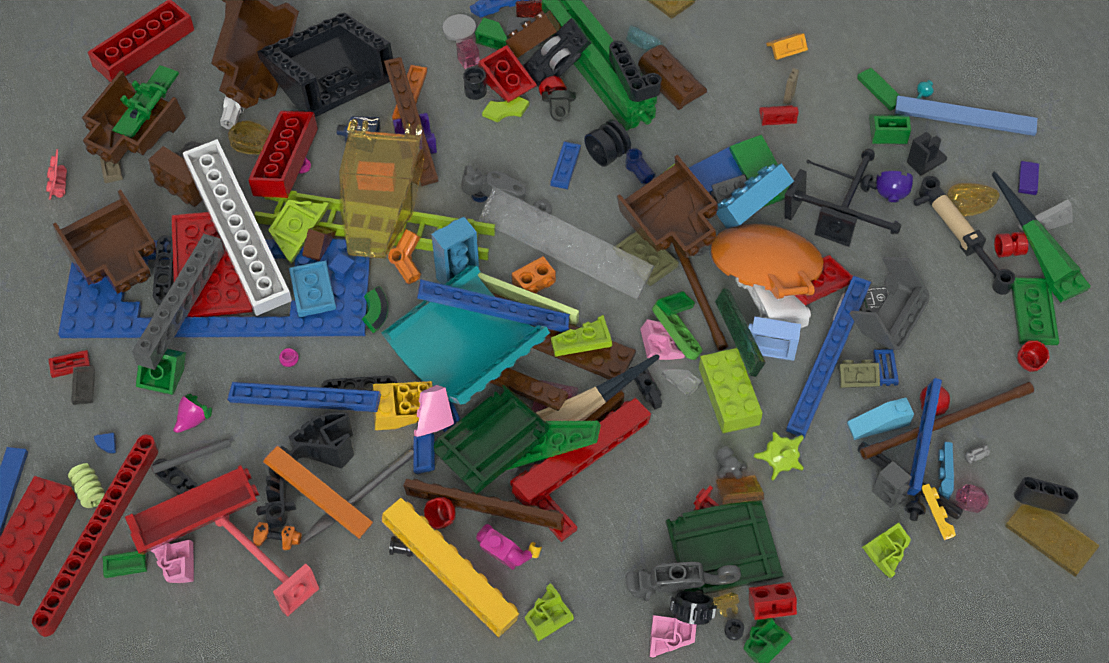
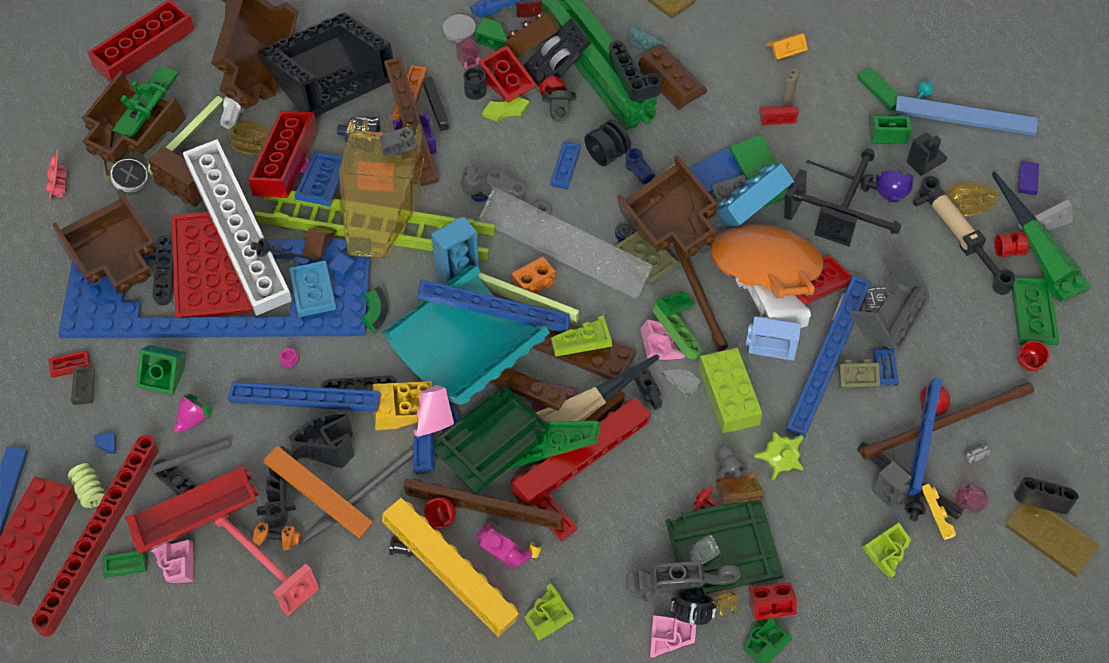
(129, 175): none -> black tile
(178, 302): dark grey brick -> none
(193, 126): none -> yellowish green tile
(263, 248): none -> black sword
(292, 225): lime wing -> none
(320, 179): none -> blue tile
(396, 141): none -> dark grey piece
(405, 264): orange piece -> none
(435, 104): none -> black beam
(623, 231): none -> tile
(704, 550): none -> clear tile
(730, 635): black bush -> none
(740, 332): clear green tile -> none
(881, 419): medium azure slope -> none
(946, 471): dark azure hinge -> none

